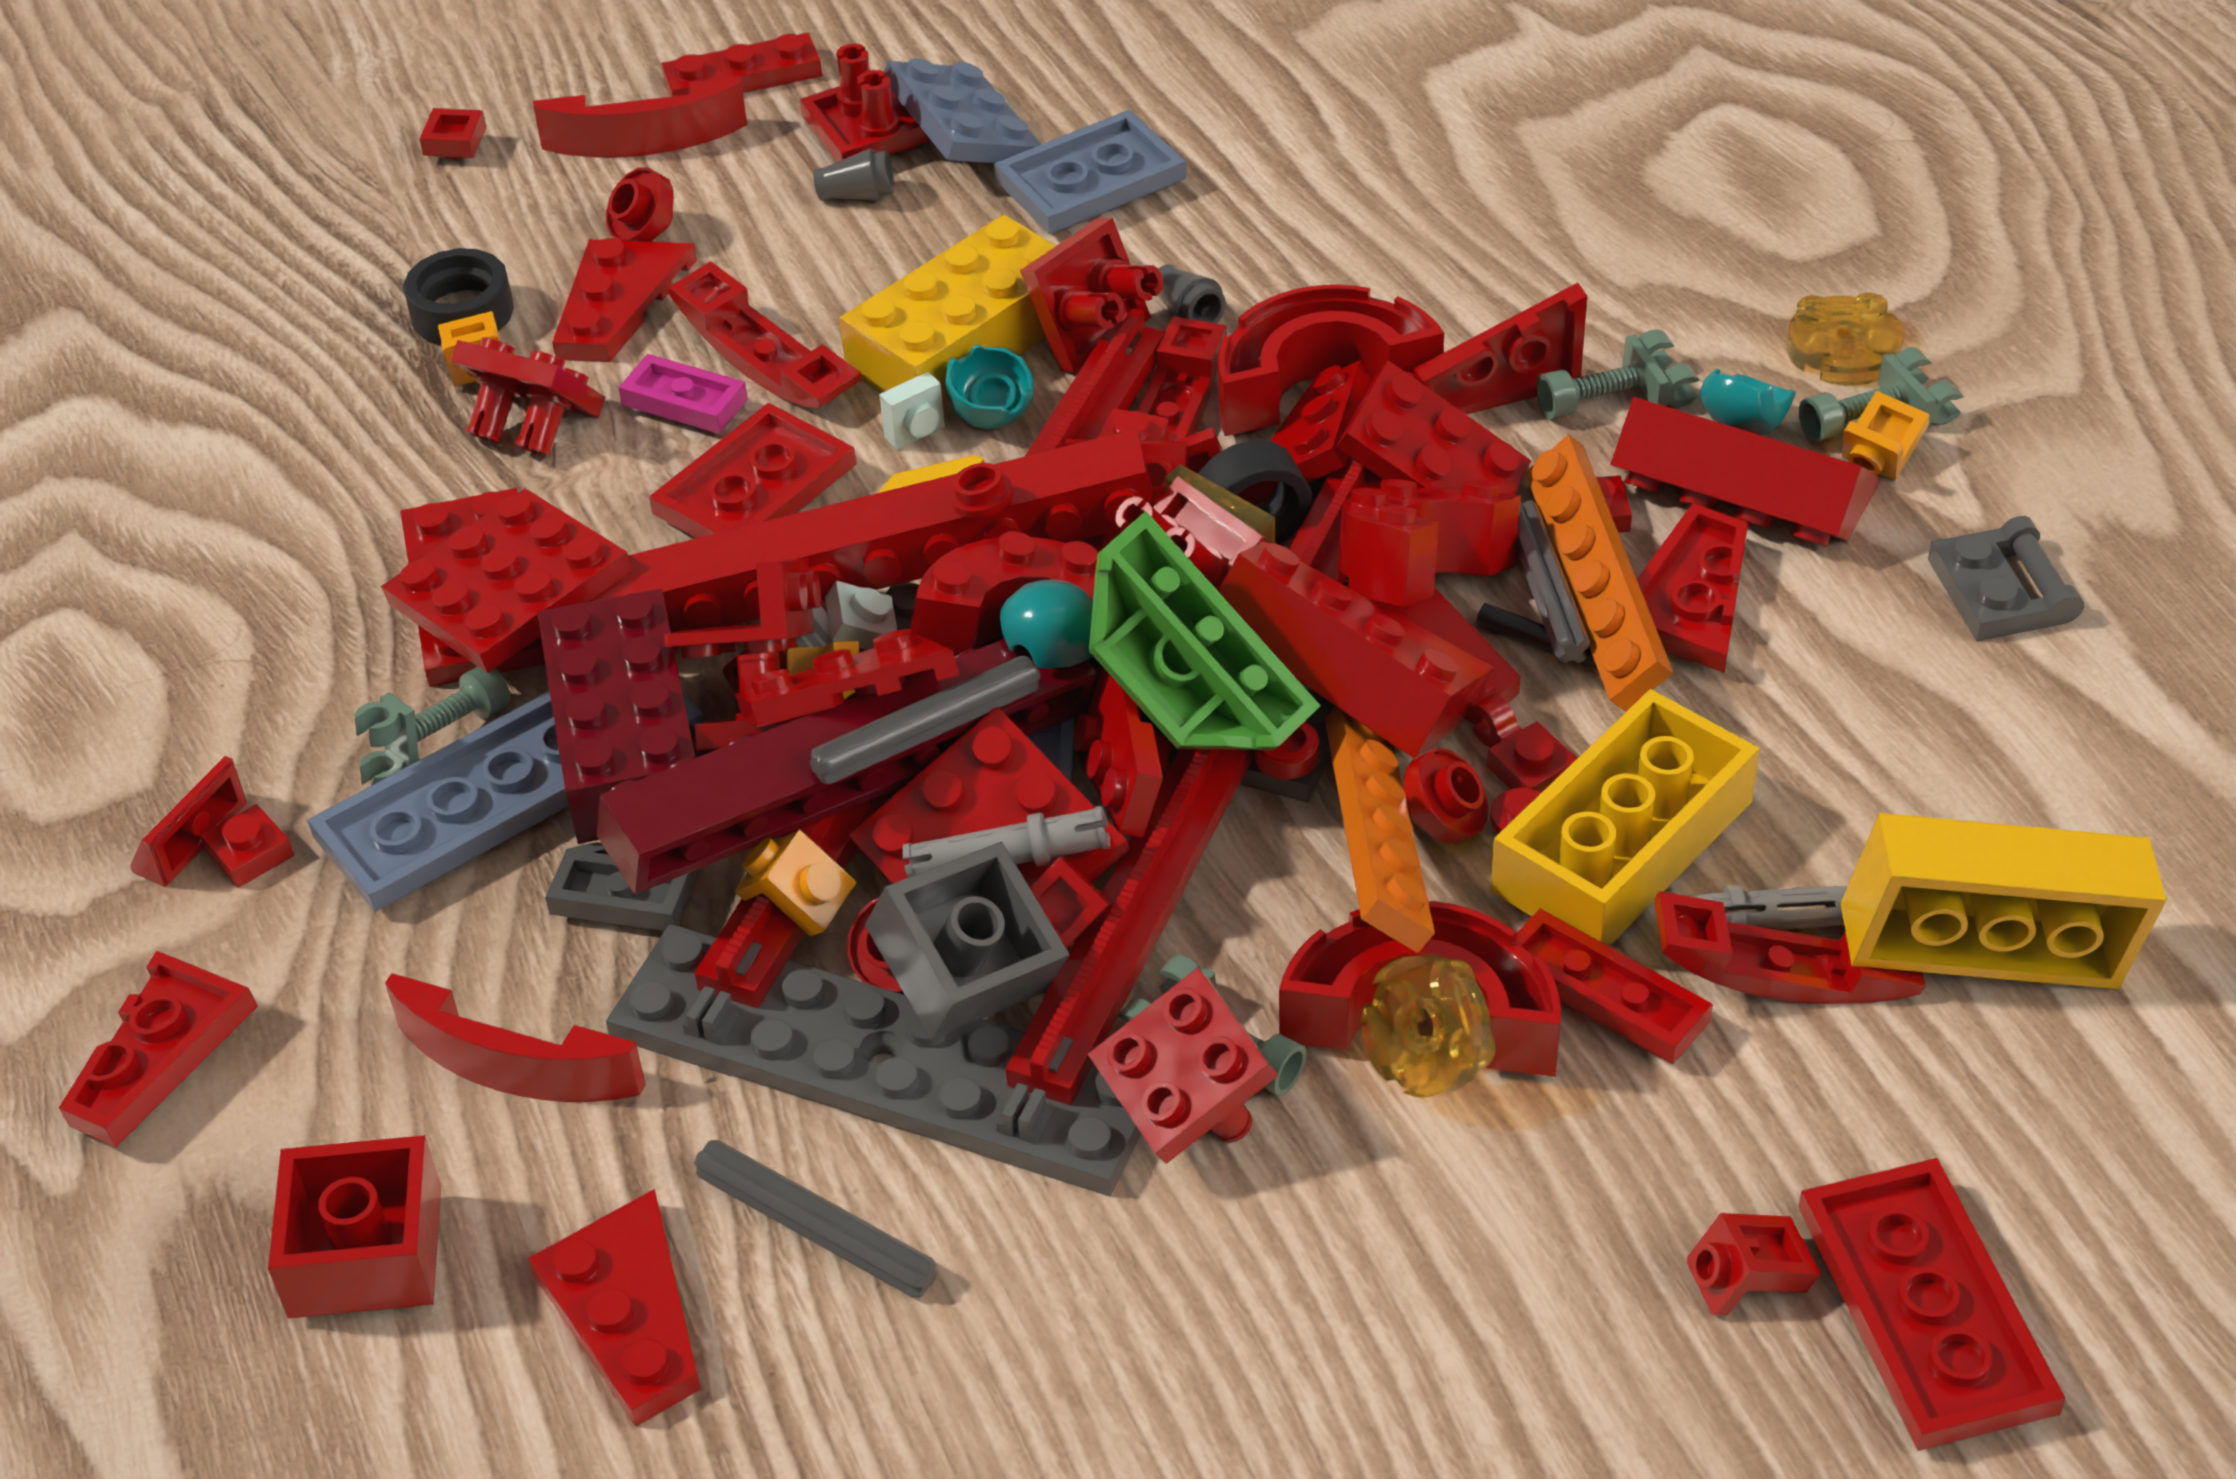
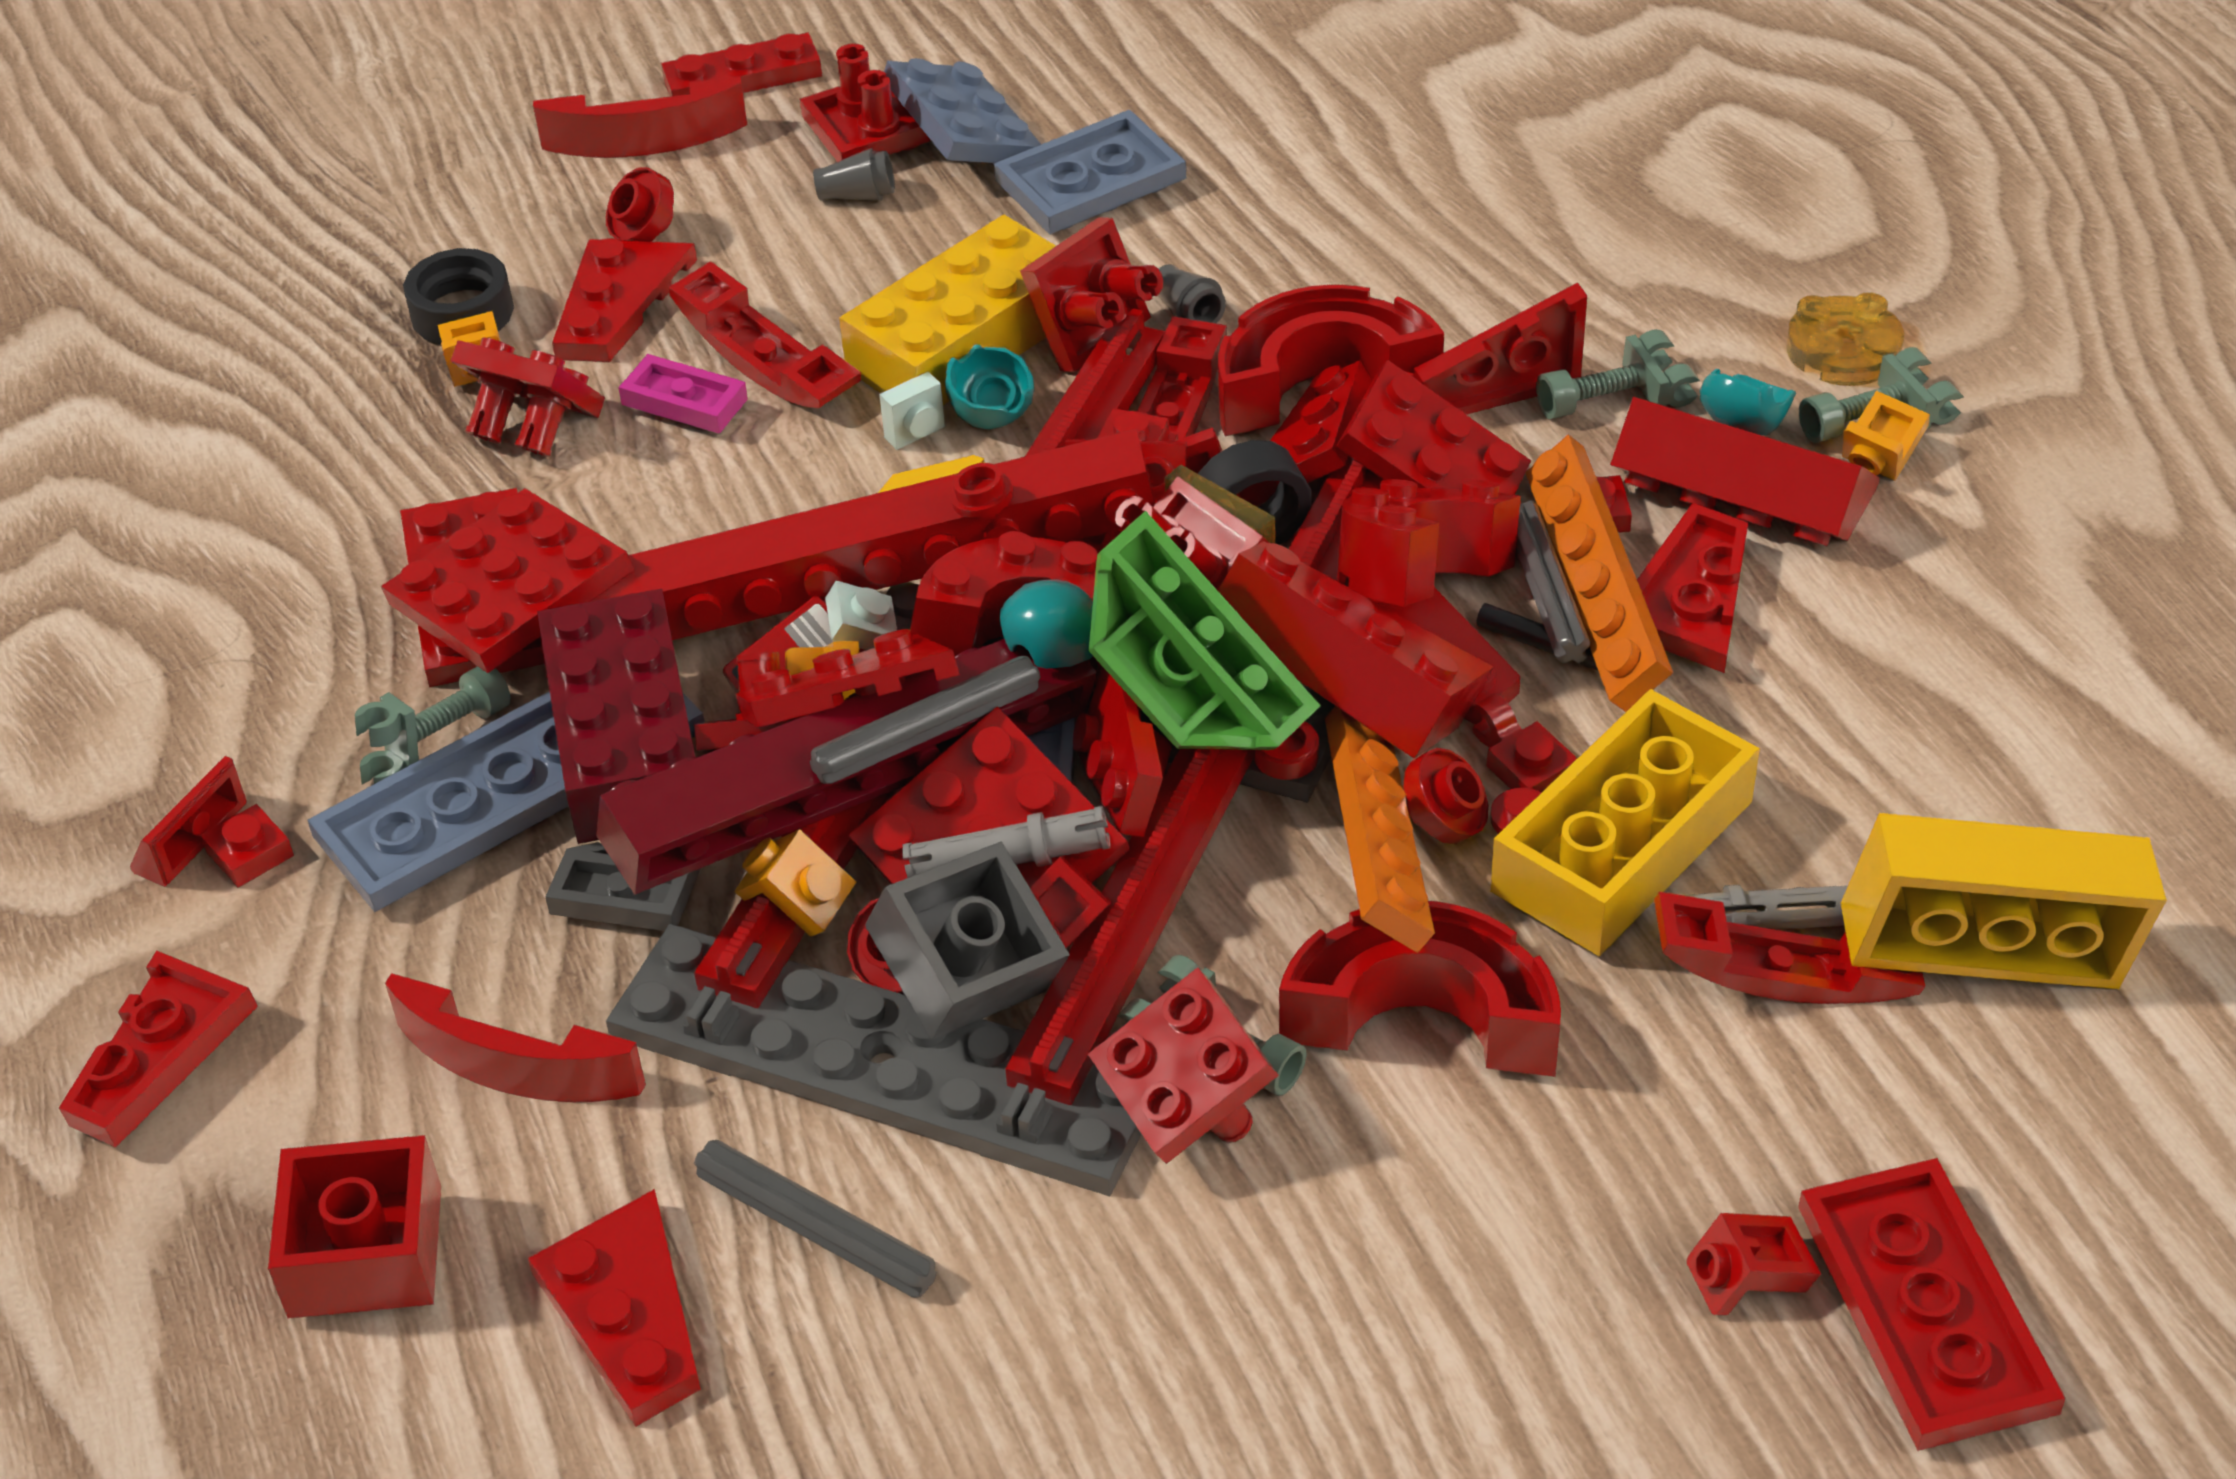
(453, 133): red plate -> none
(753, 475): red plate -> none
(786, 608): red bracket -> none
(1459, 1018): clear yellow plate -> none
(1616, 988): red plate -> none
(1989, 591): dark grey plate -> none

